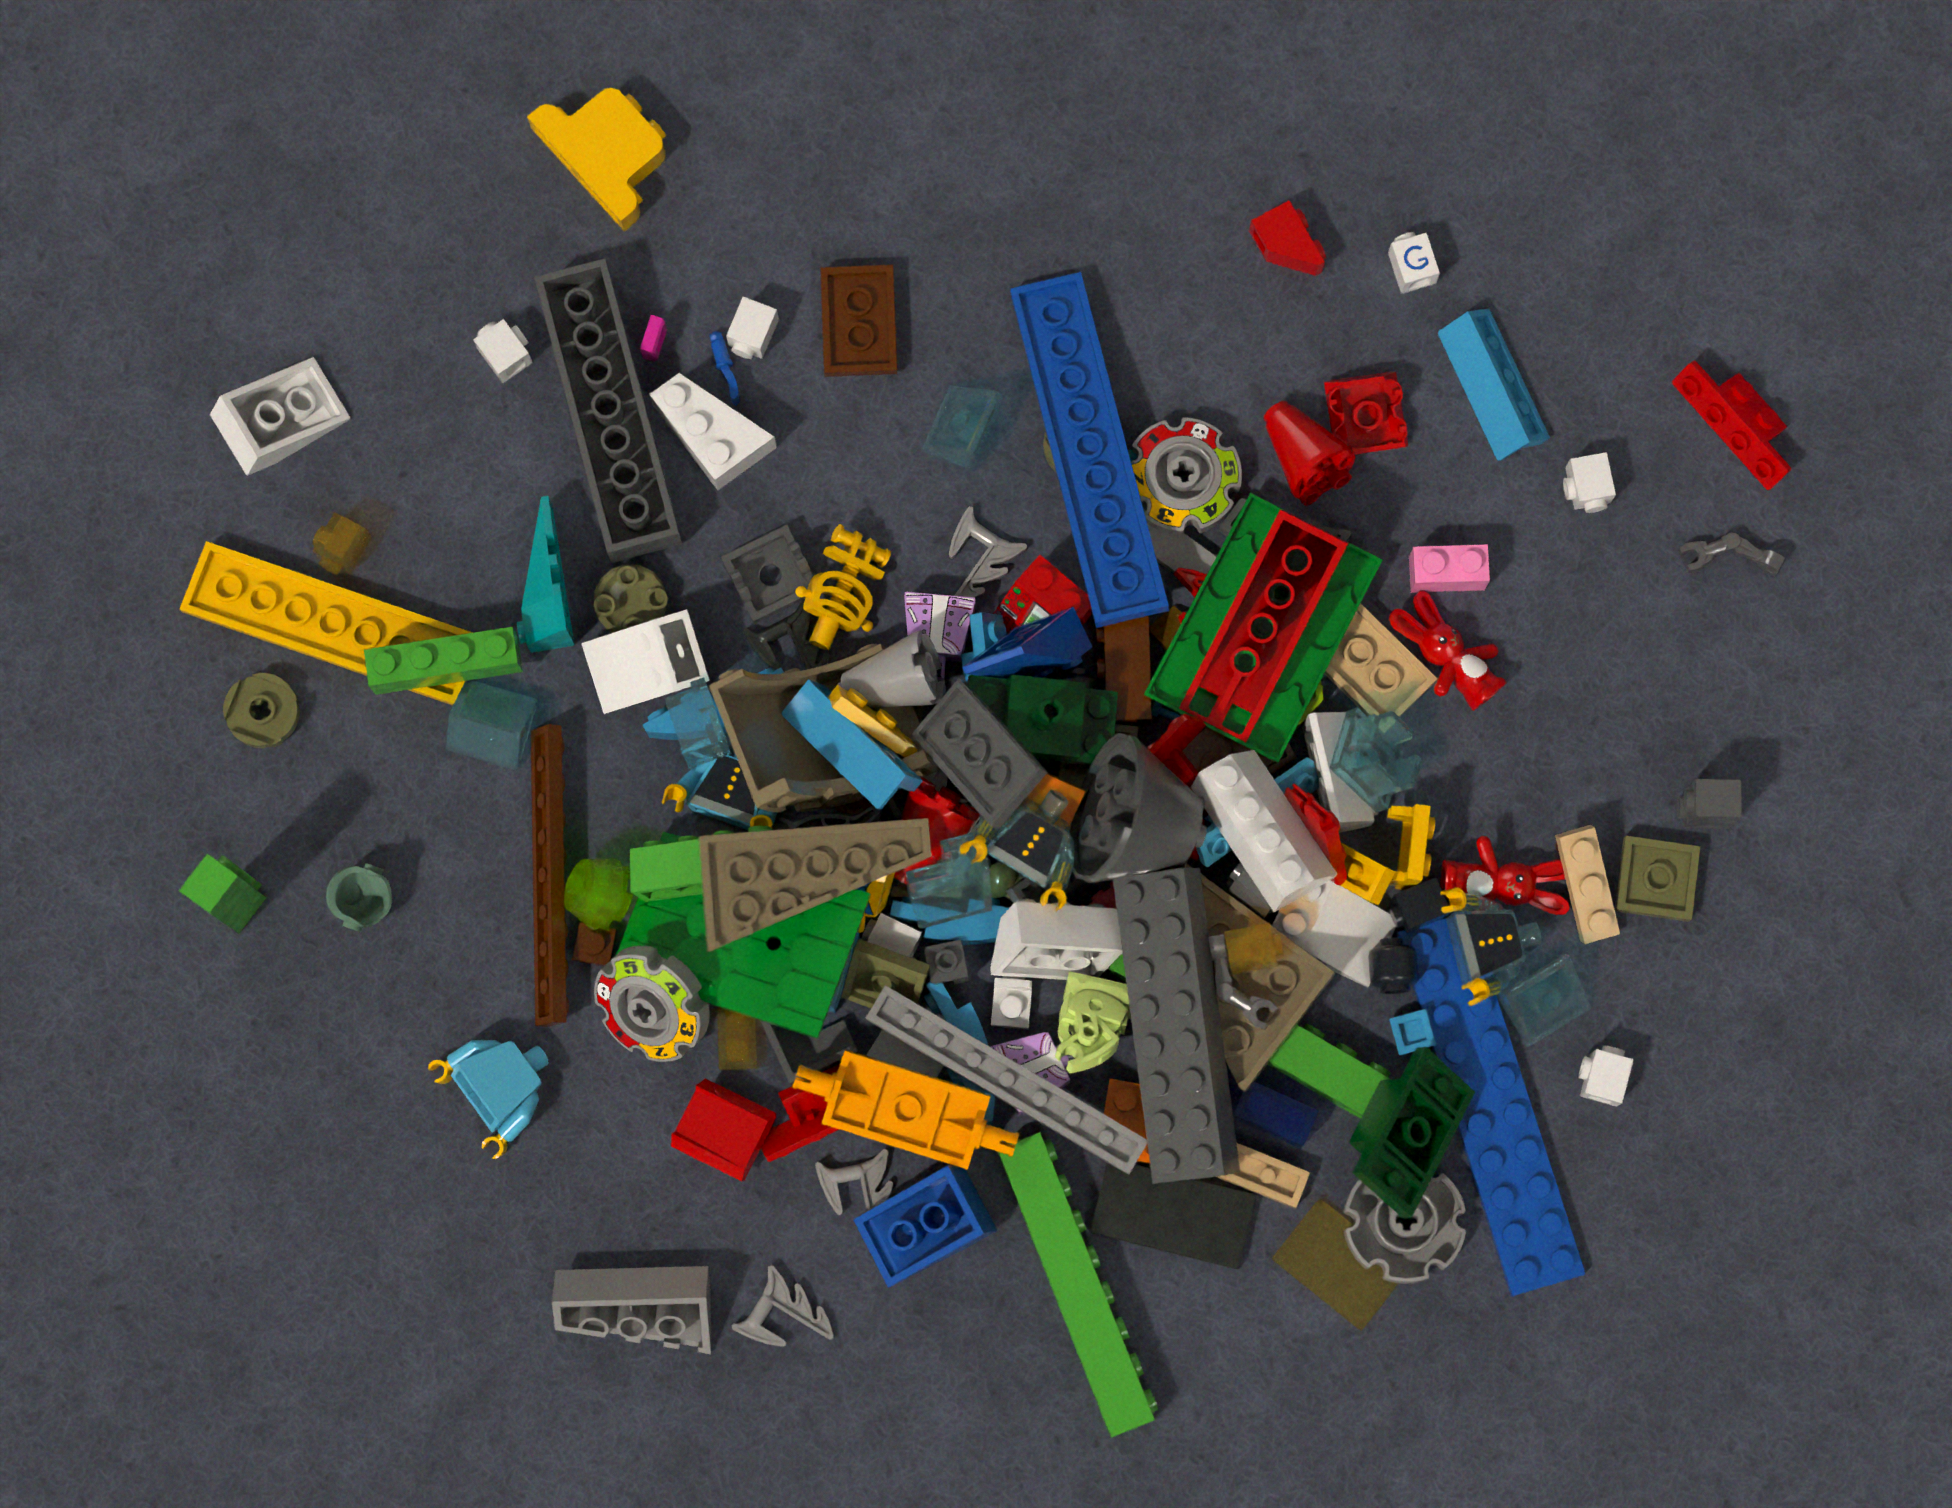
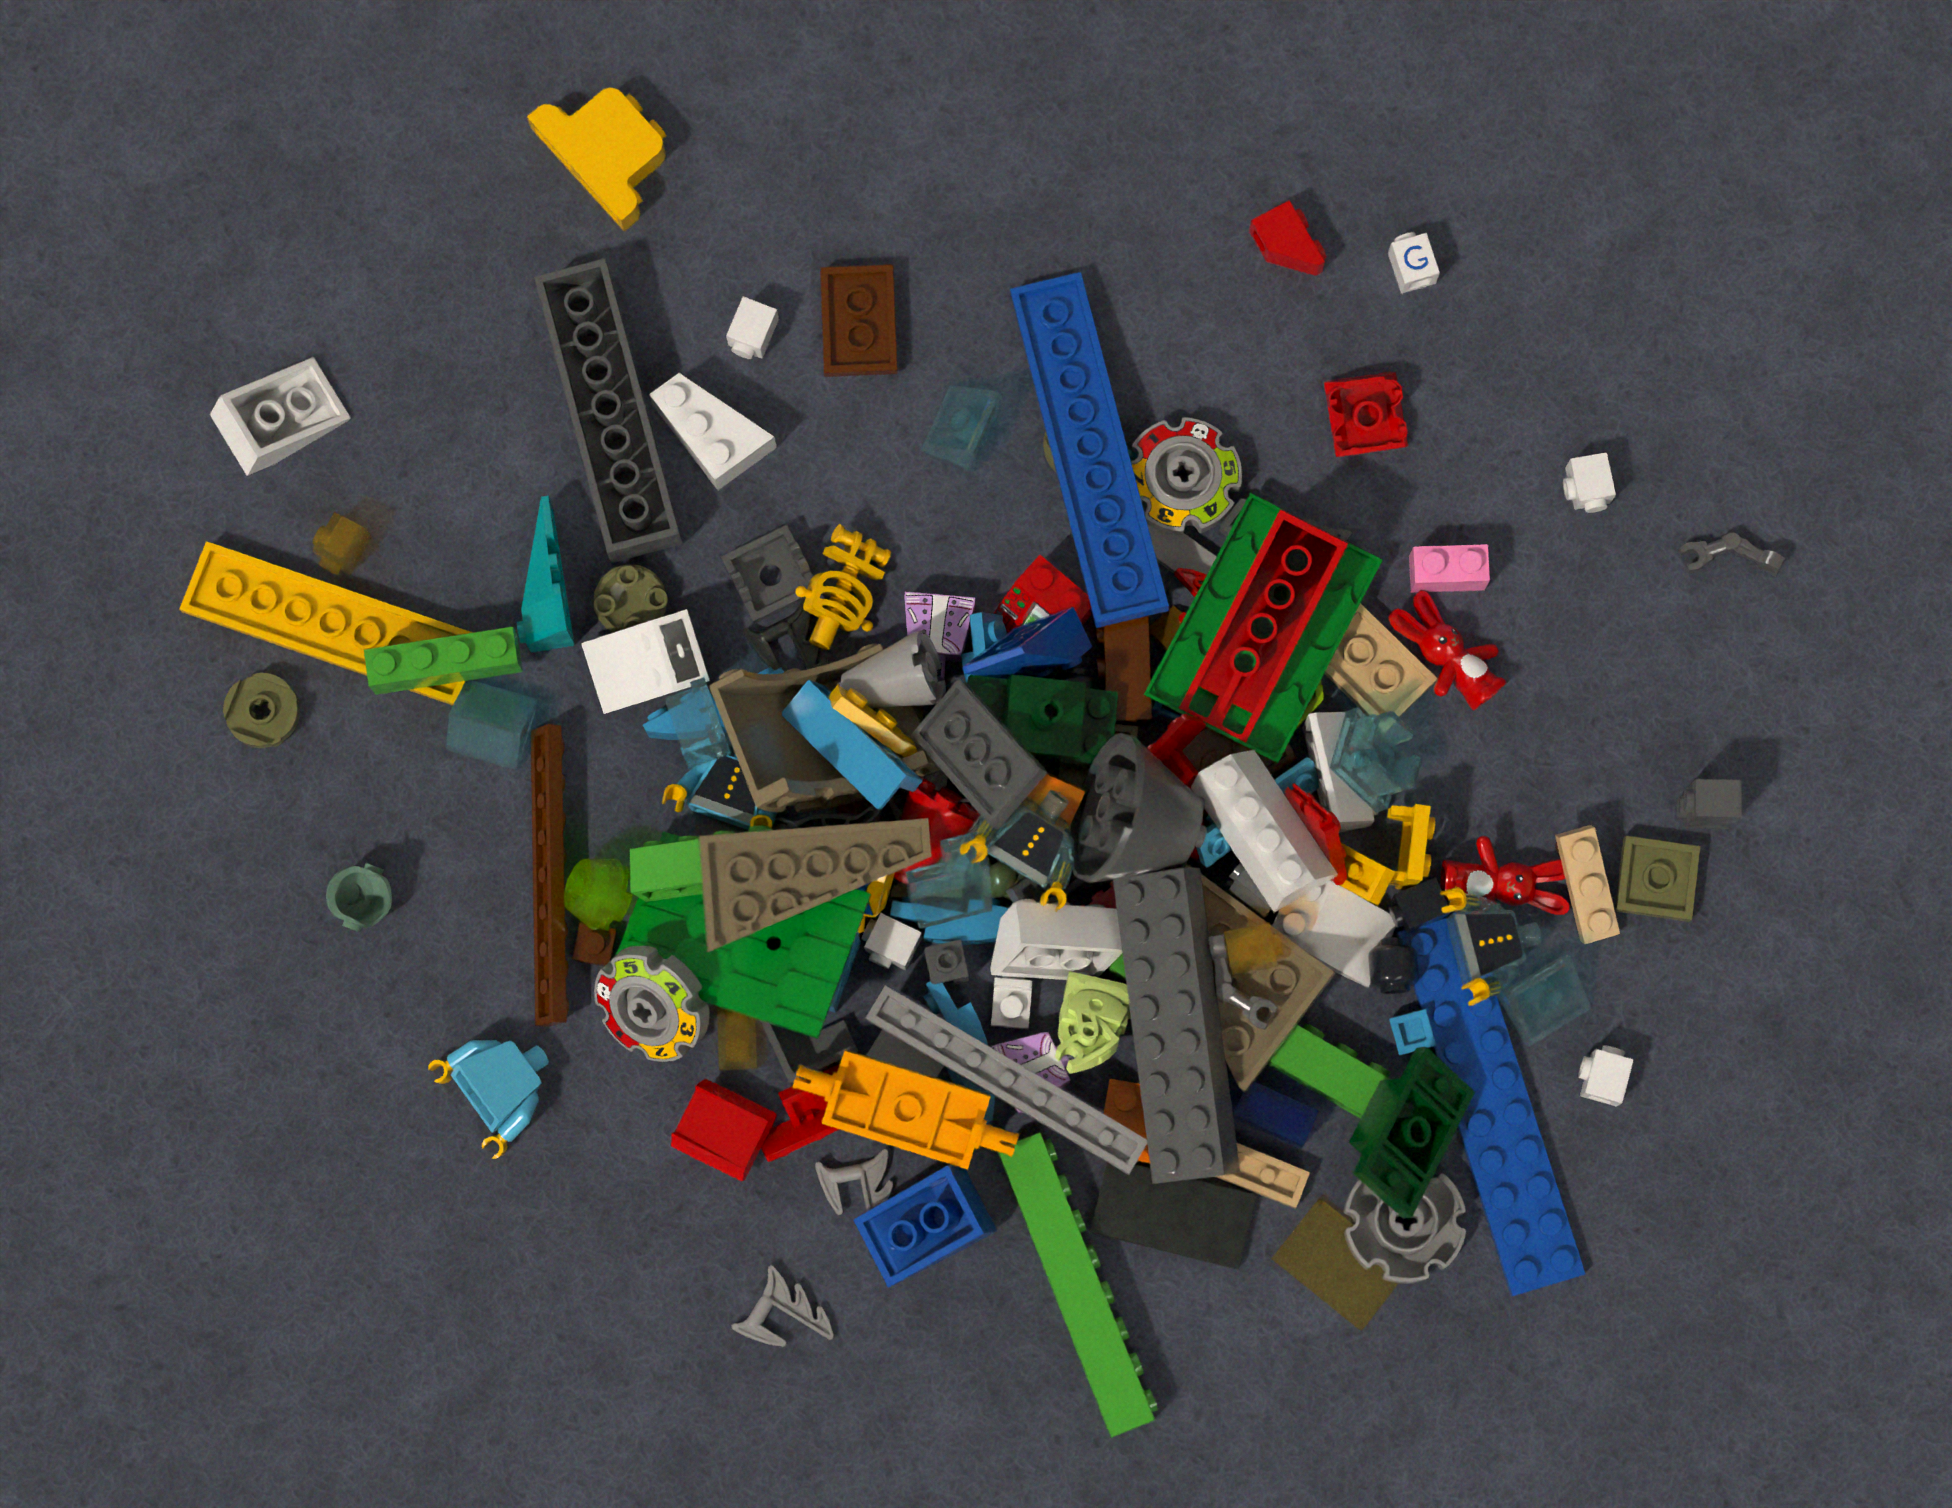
(224, 891): bright green brick -> none
(503, 349): white brick -> none
(636, 1304): light grey wedge -> none
(653, 338): dark pink tile -> none
(724, 363): blue piece -> none
(875, 967): olive plate -> none
(997, 553): light grey piece -> none
(1307, 453): red cone -> none
(1493, 383): dark azure panel -> none
(1738, 419): red bracket -> none

